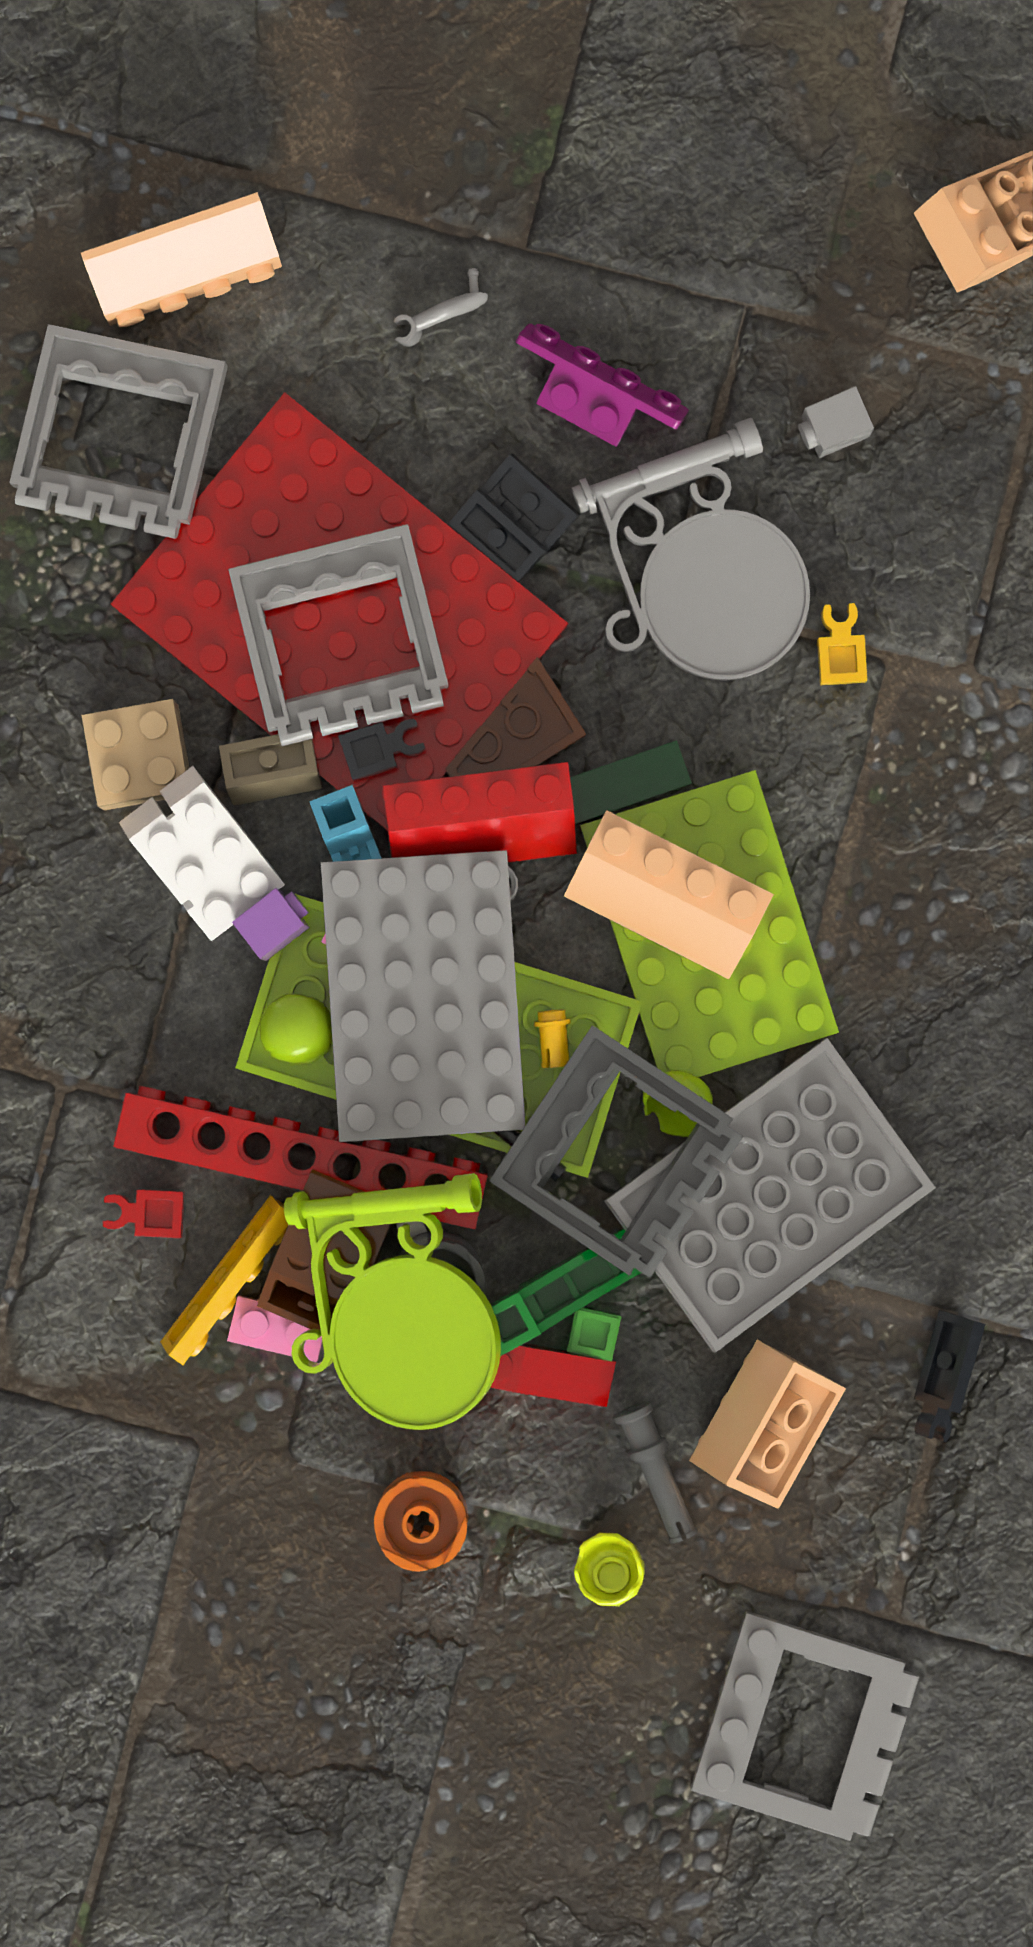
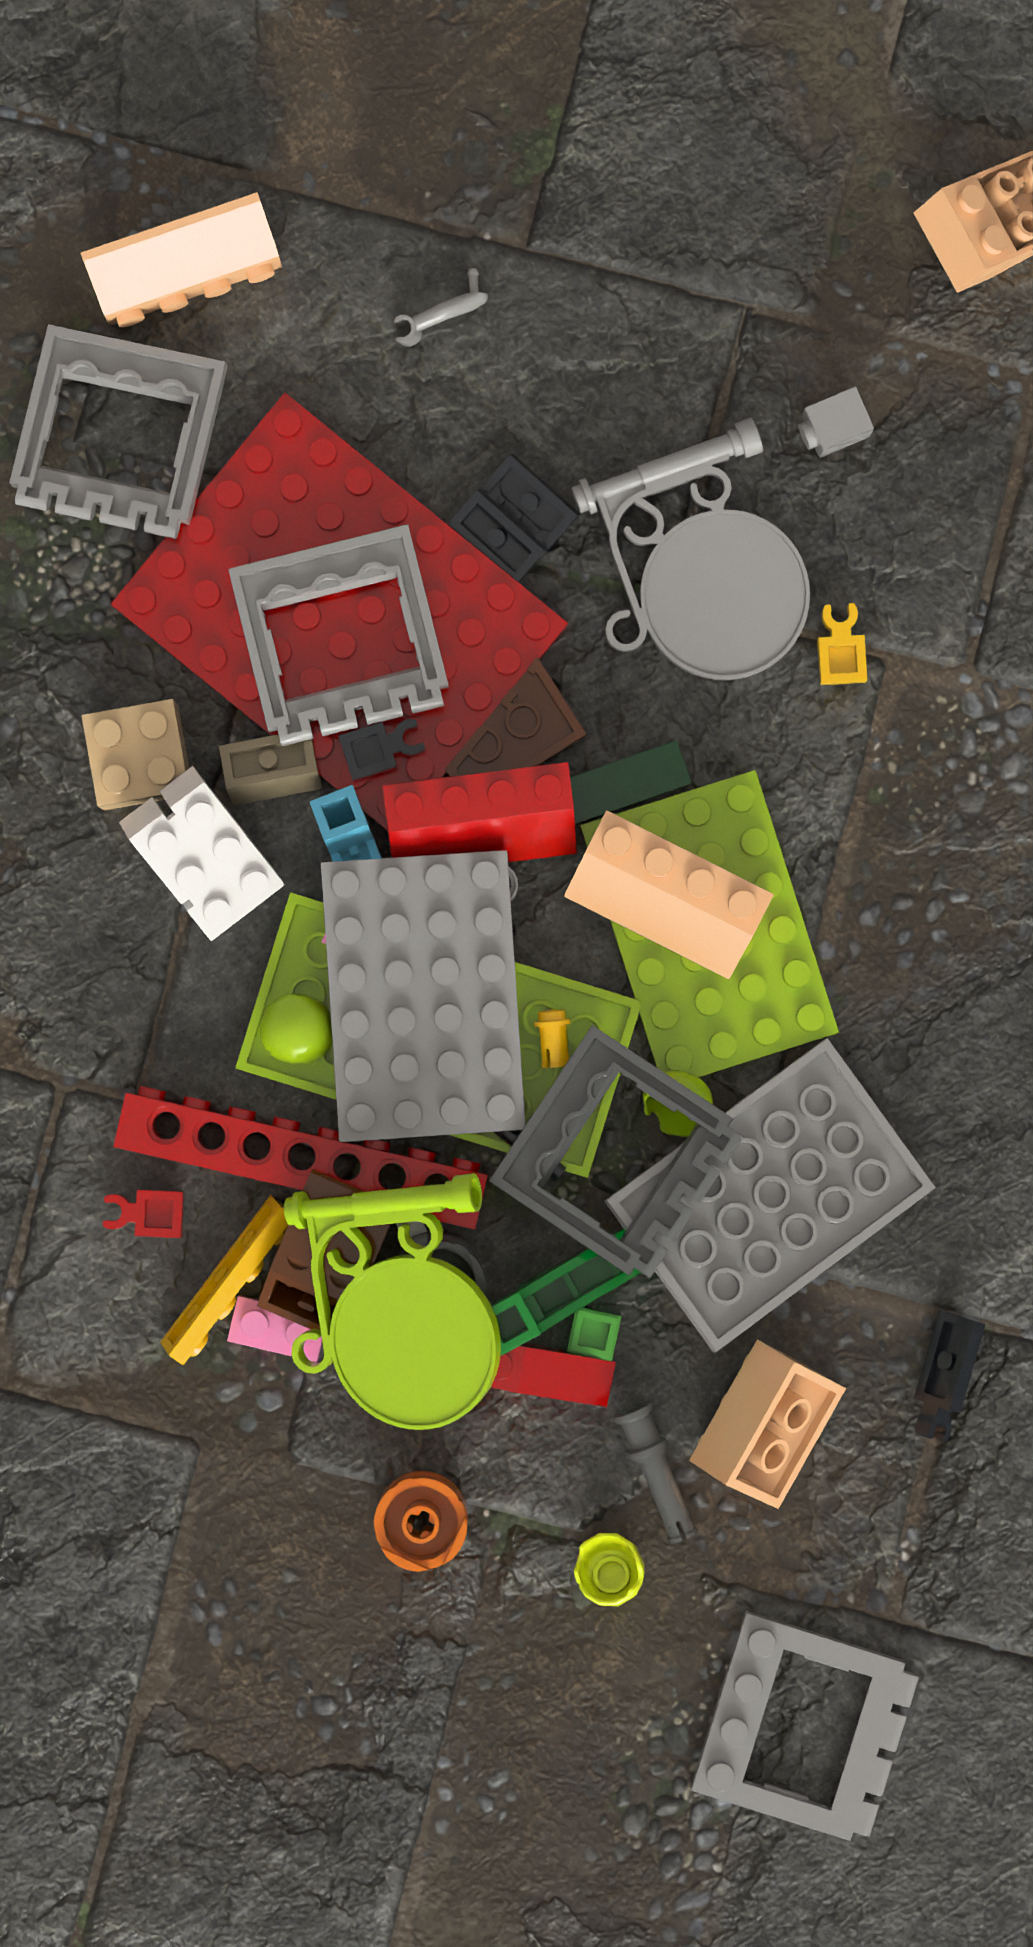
(272, 923): medium lavender brick -> none
(594, 392): magenta bracket -> none

